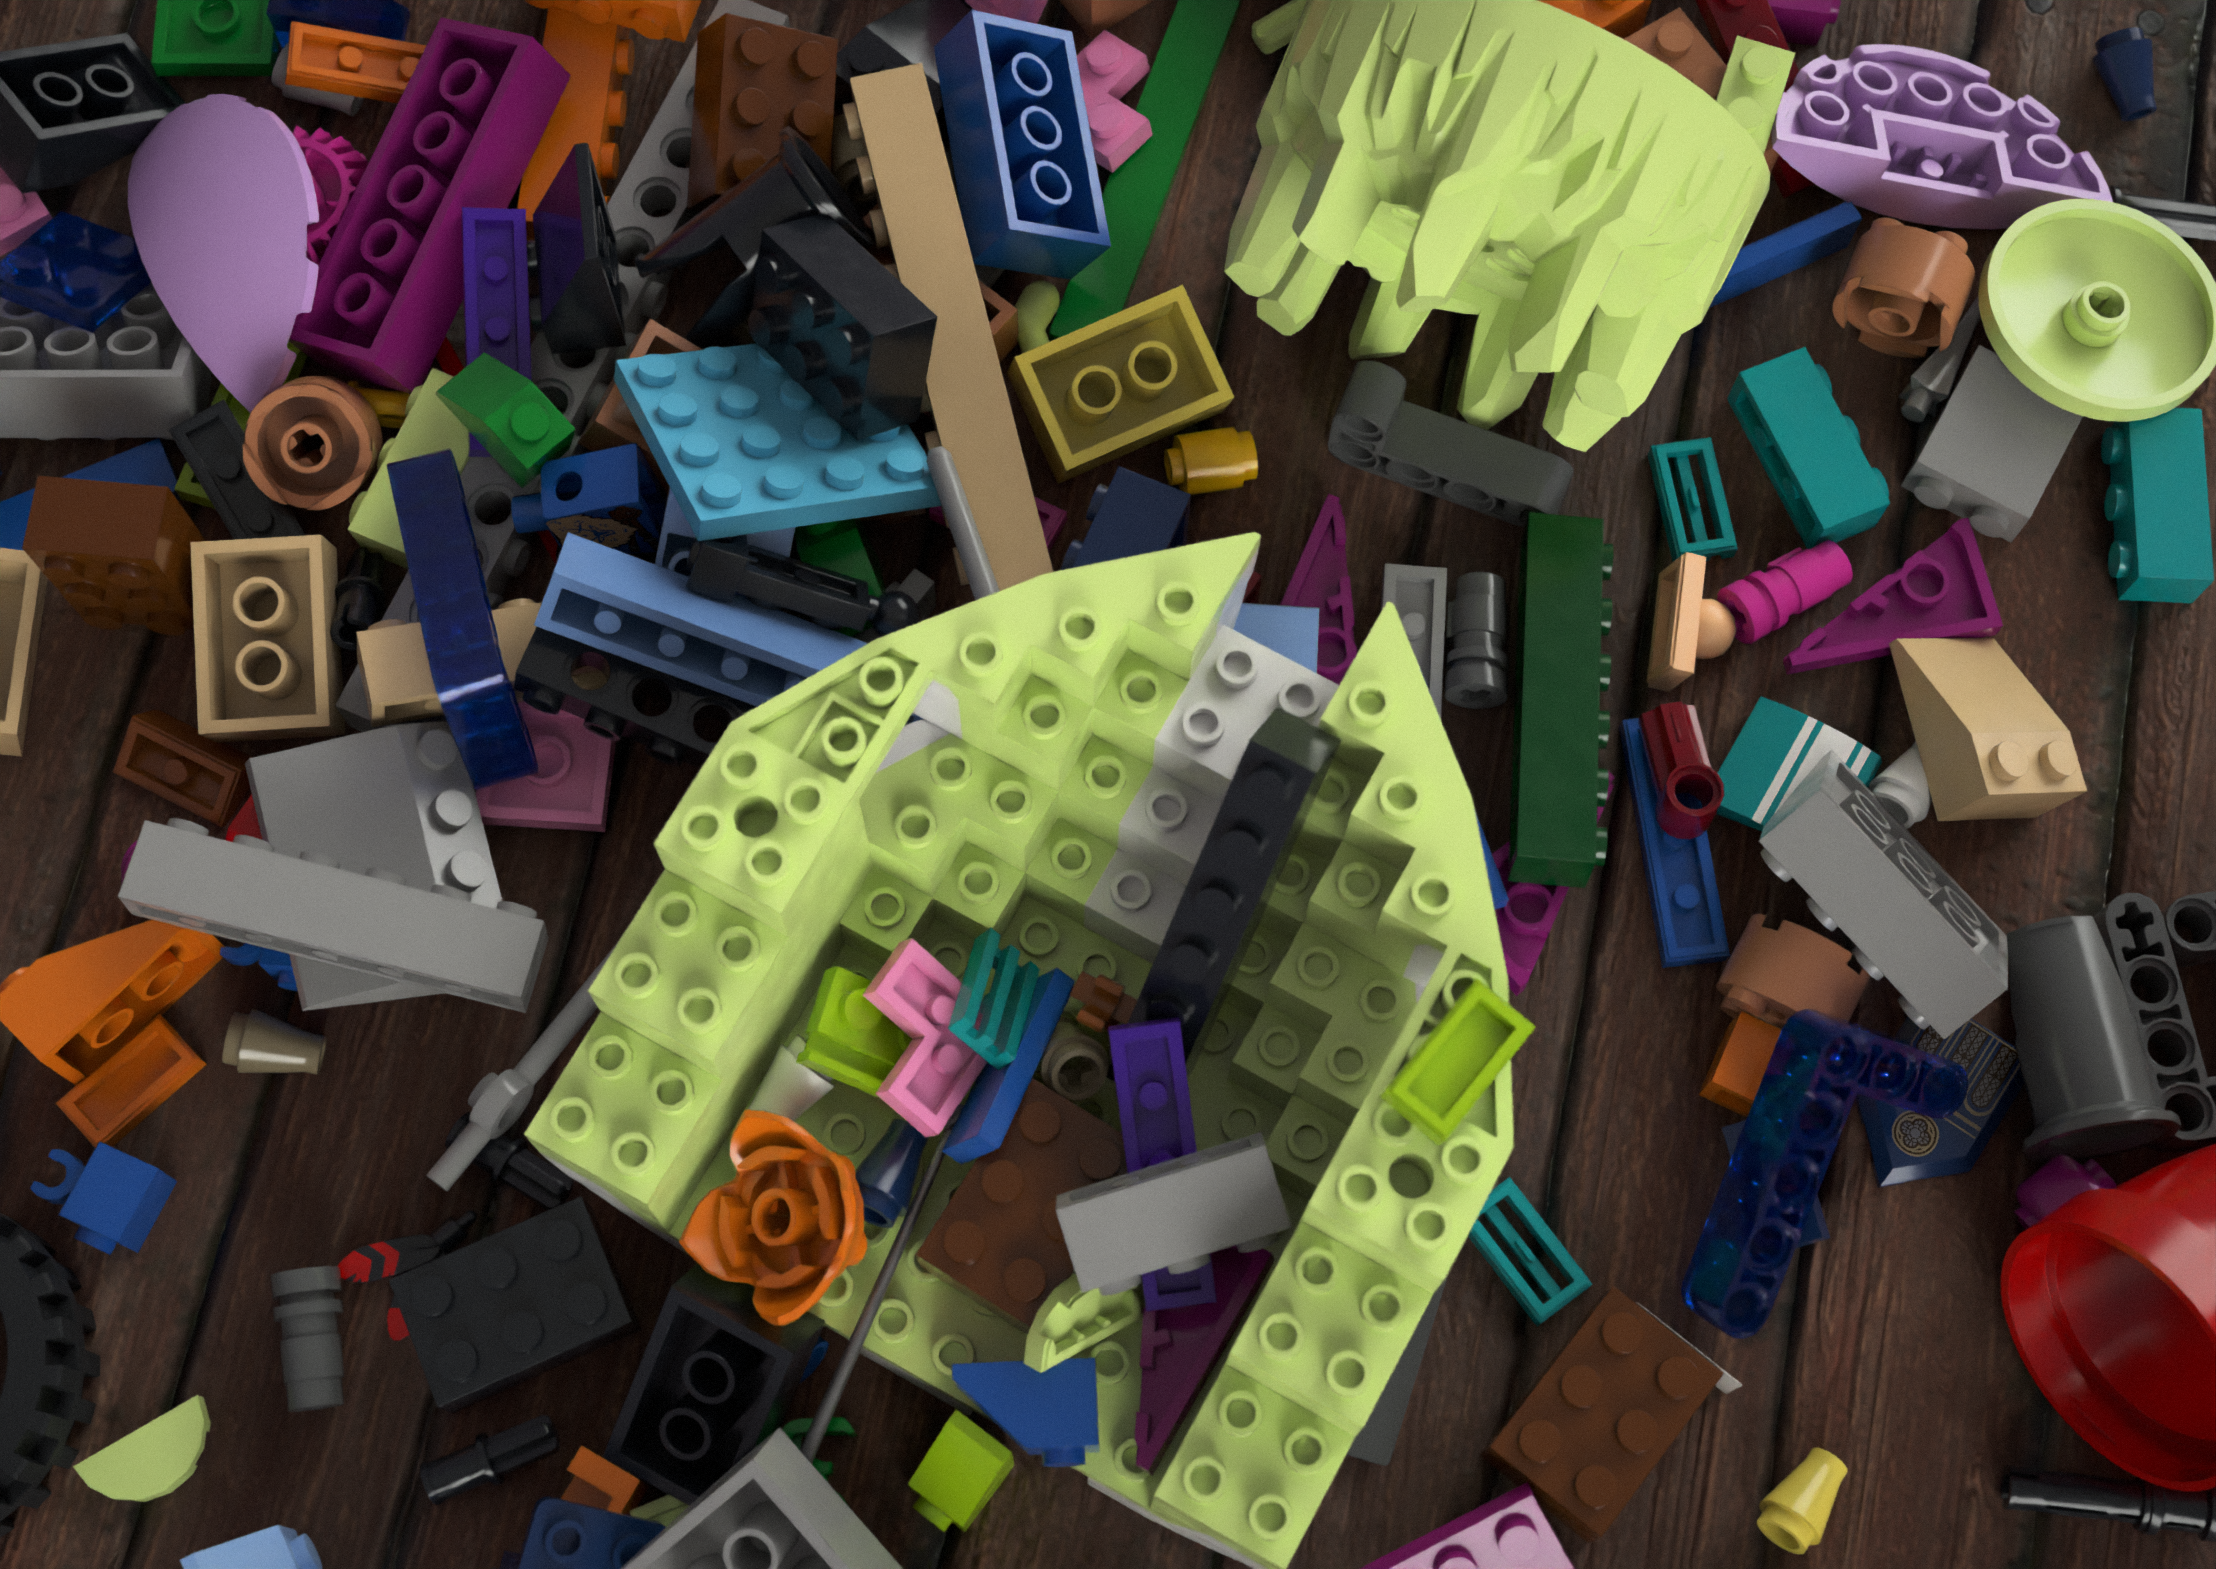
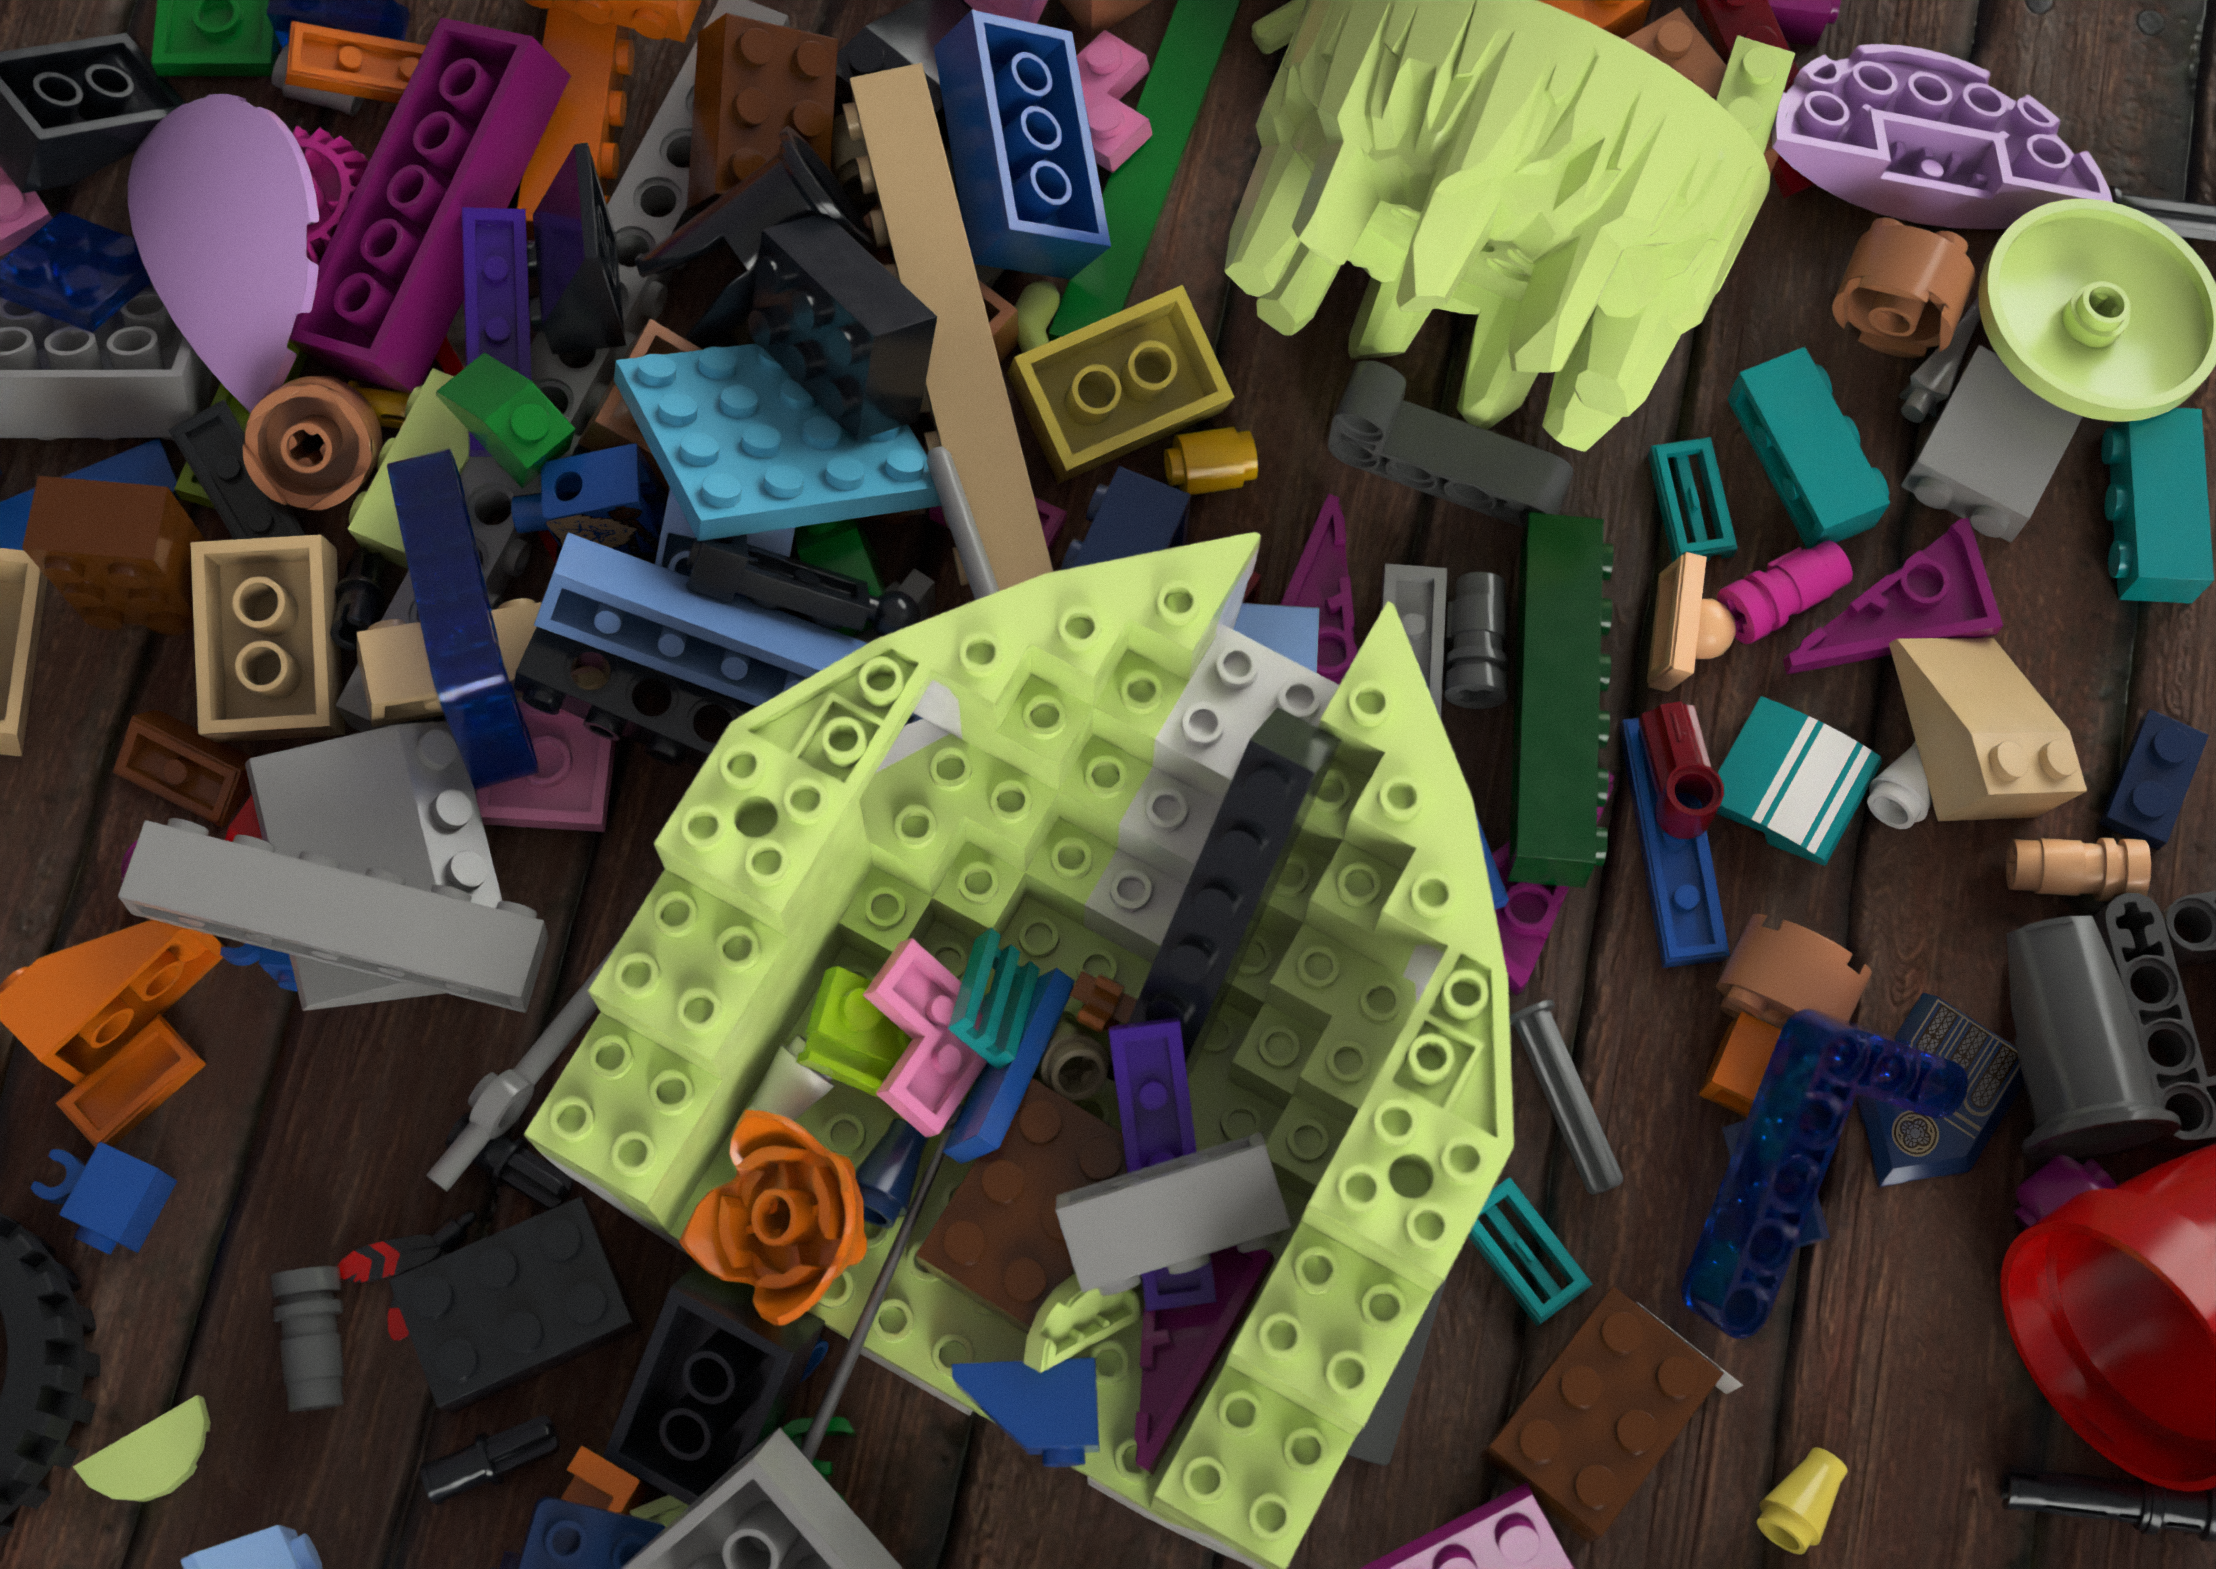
(271, 1045): dark tan cone -> none
(959, 1474): lime slope -> none
(1457, 1061): lime tile -> none
(1567, 1097): none -> dark grey axle
(1790, 250): blue tile -> none
(1887, 898): light grey slope -> none
(2079, 867): none -> light nougat axle
(2127, 70): dark blue cone -> none
(2154, 779): none -> dark blue plate

